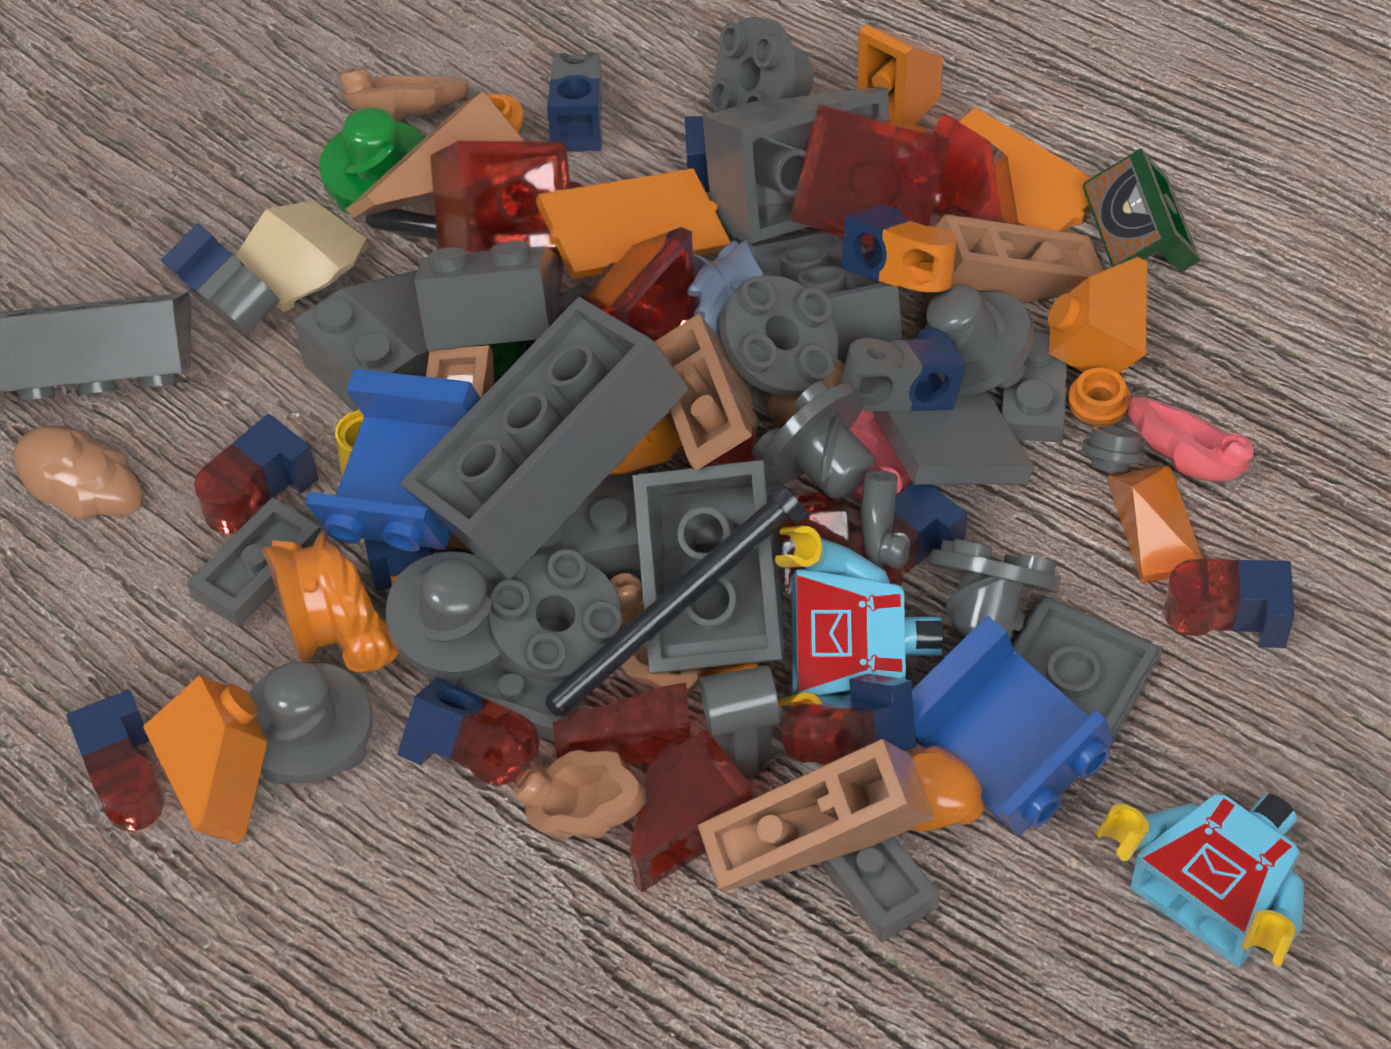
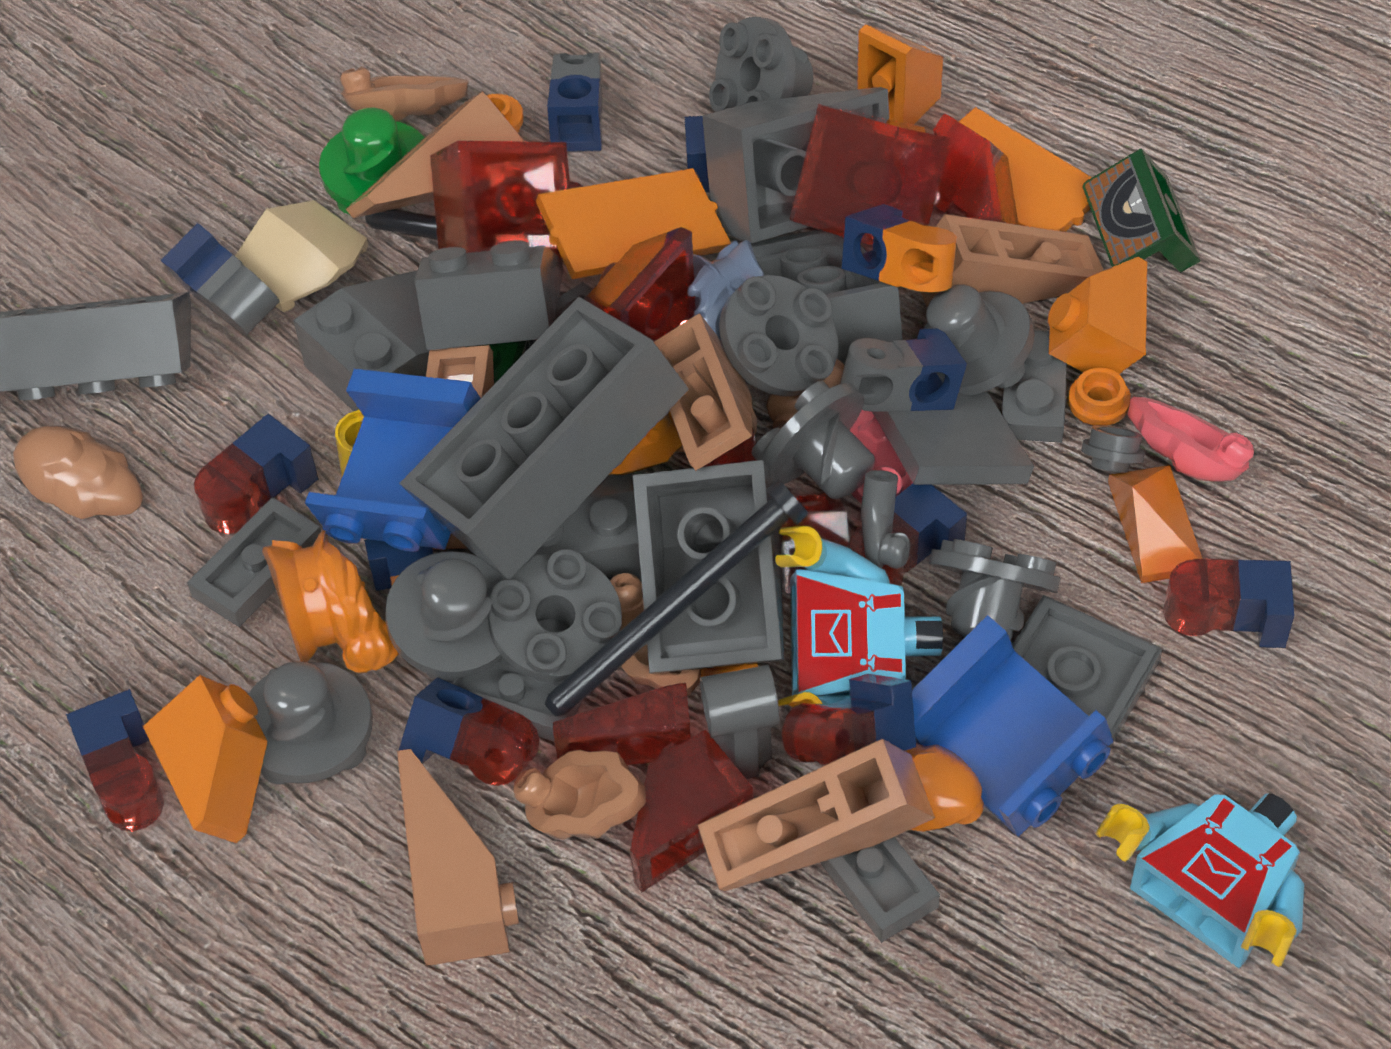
(453, 875): none -> nougat slope

